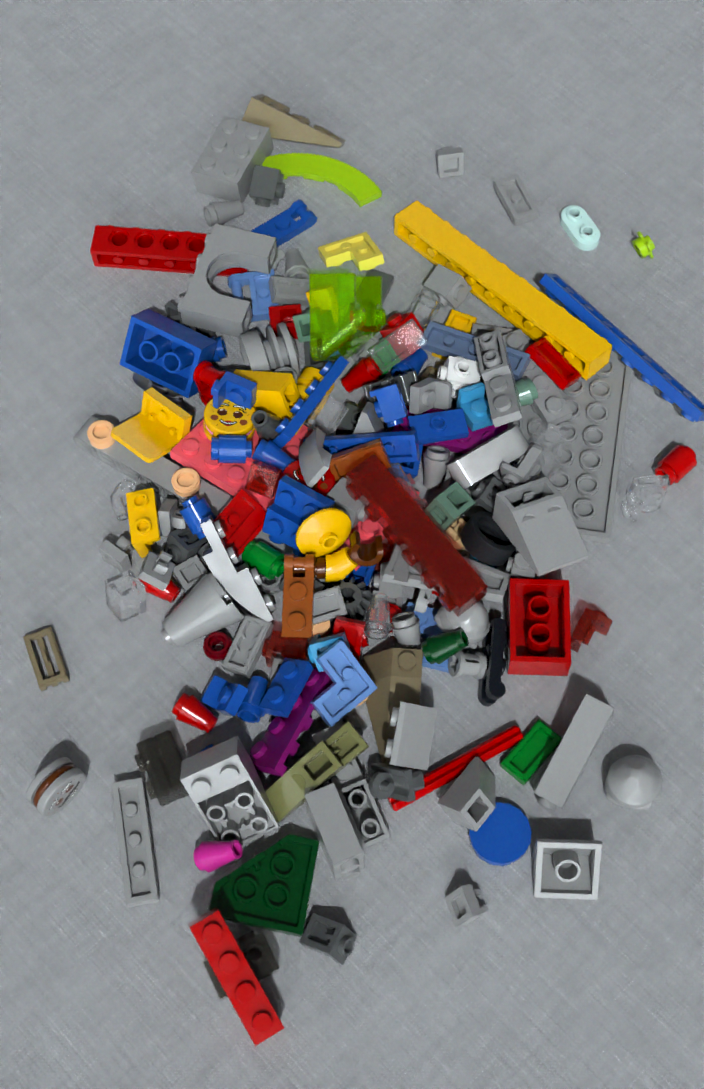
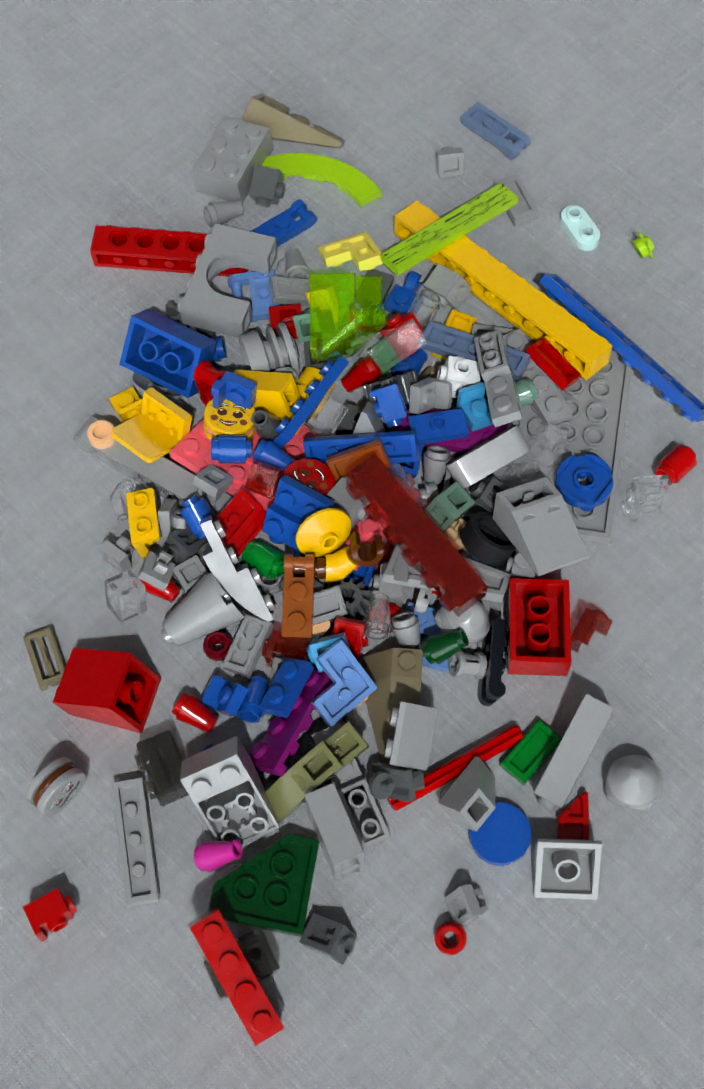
(50, 913): none -> red brick
(107, 688): none -> red slope
(126, 404): none -> yellow bracket
(186, 482): light nougat tile -> none
(213, 482): none -> light grey tile
(313, 458): light grey slope -> none
(402, 297): none -> blue plate
(429, 491): none -> light grey plate
(441, 943): none -> red plate
(449, 229): none -> lime tile
(495, 130): none -> sand blue plate
(527, 468): light grey bracket -> none
(574, 820): none -> red tile
(580, 467): none -> blue plate

